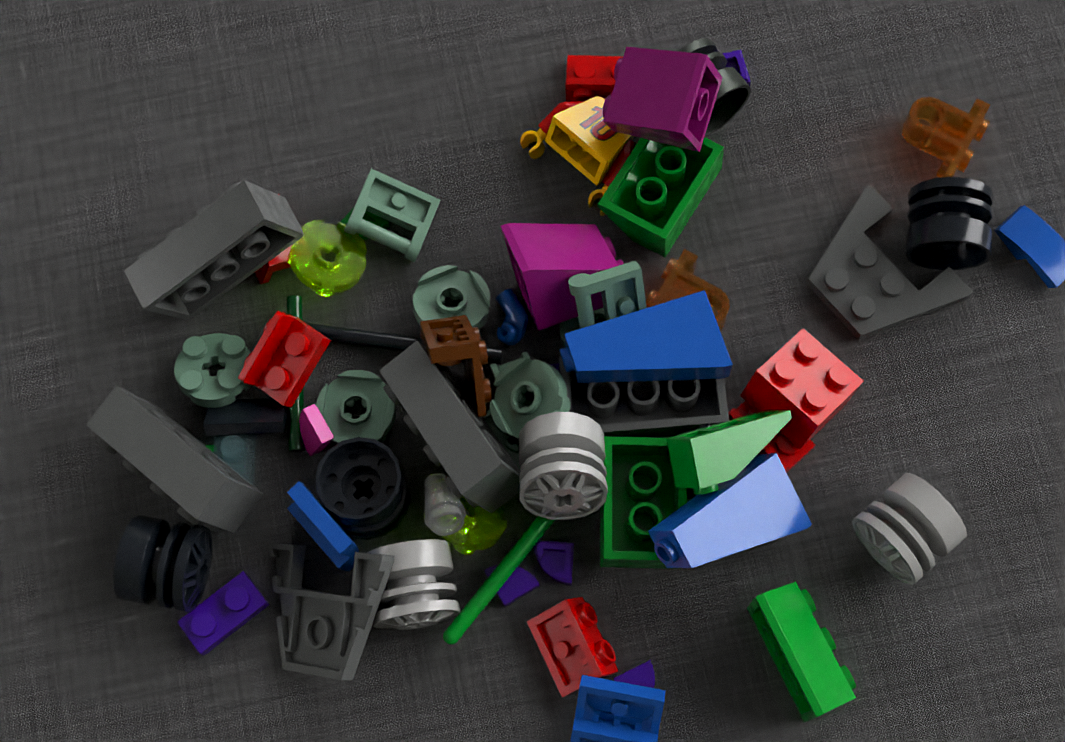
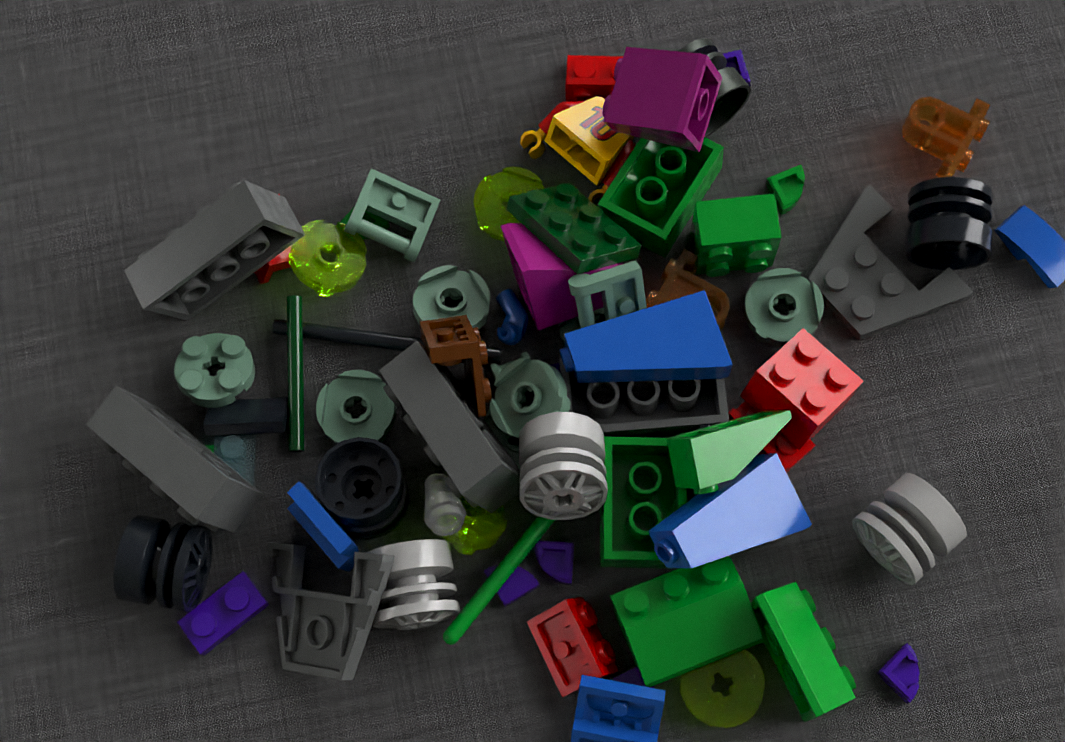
(284, 358): red bracket -> none
(314, 430): dark pink tile -> none
(495, 190): none -> clear neon green plate
(573, 227): none -> dark green plate
(686, 620): none -> green slope
(735, 234): none -> green brick
(744, 695): none -> clear neon green plate
(764, 294): none -> sand green plate
(787, 187): none -> green tile
(902, 673): none -> dark purple tile

